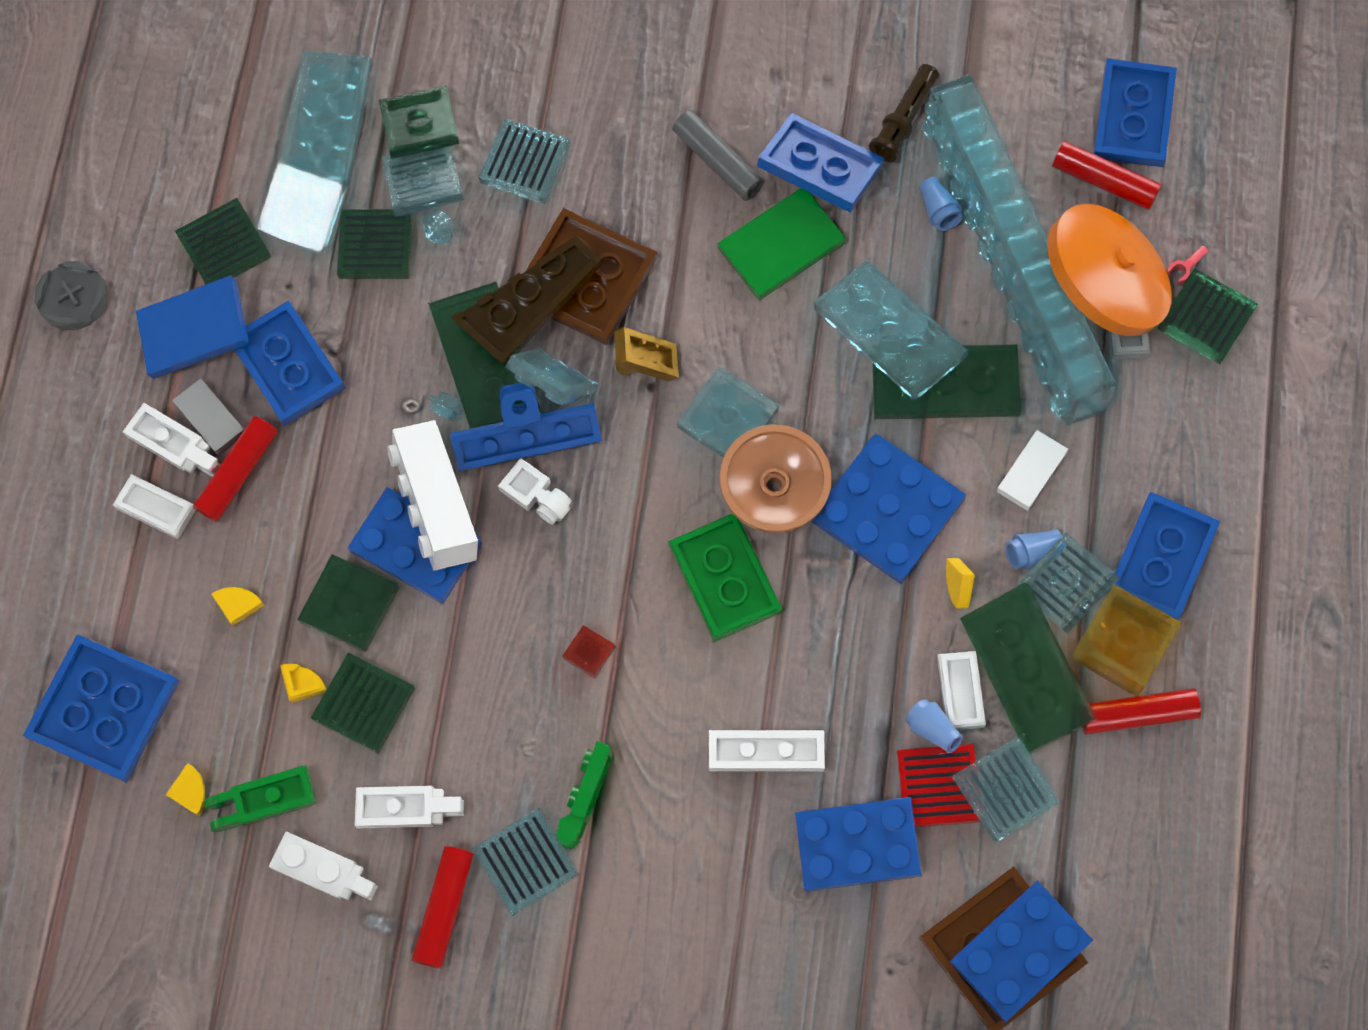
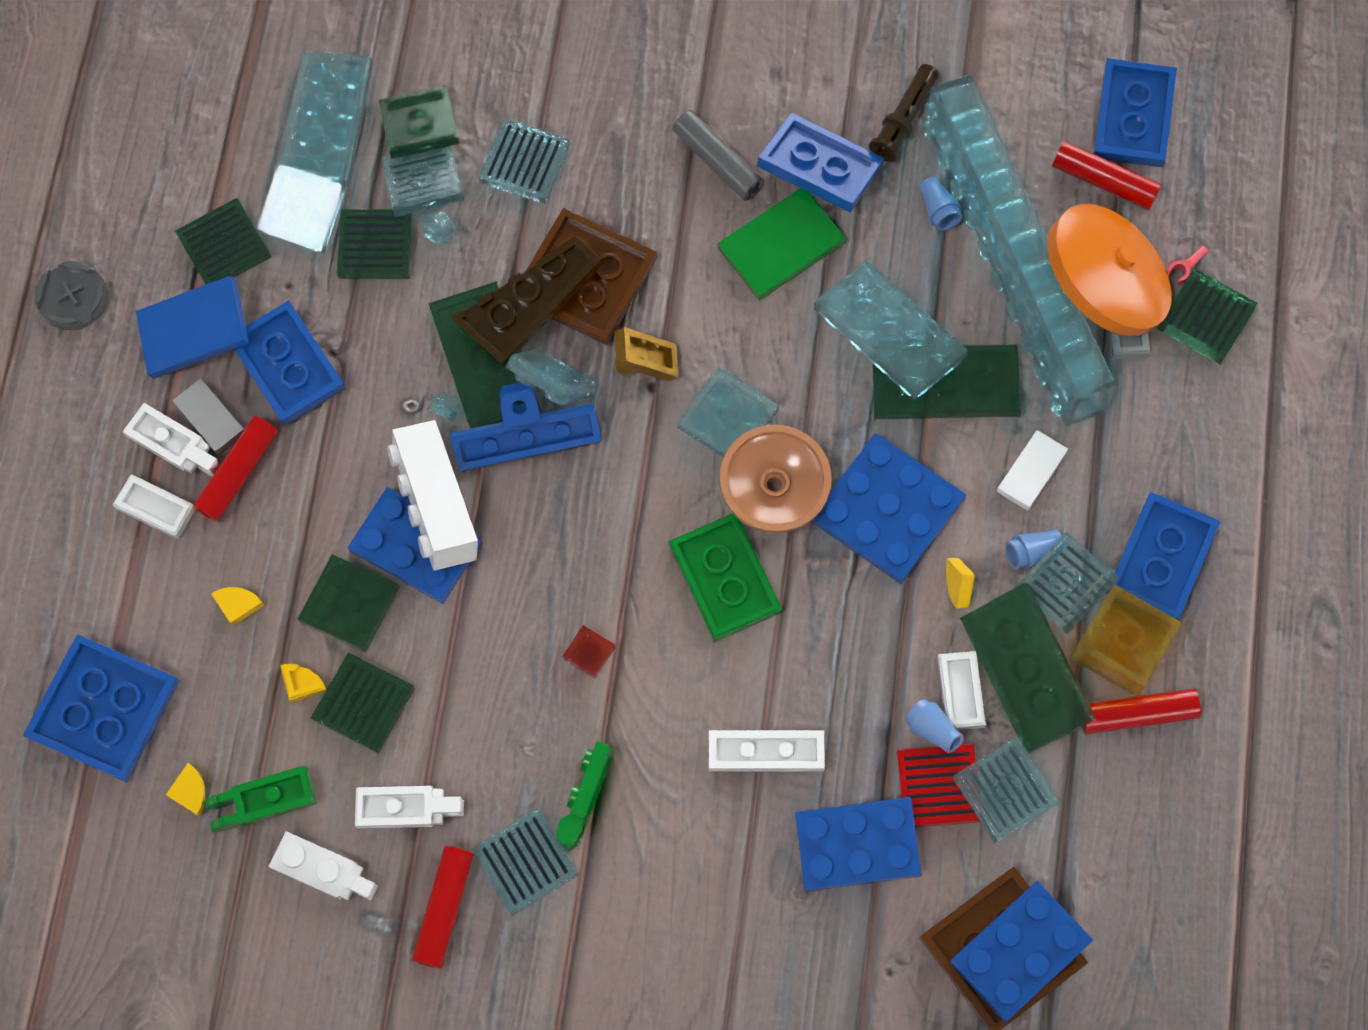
(528, 485): white plate -> none

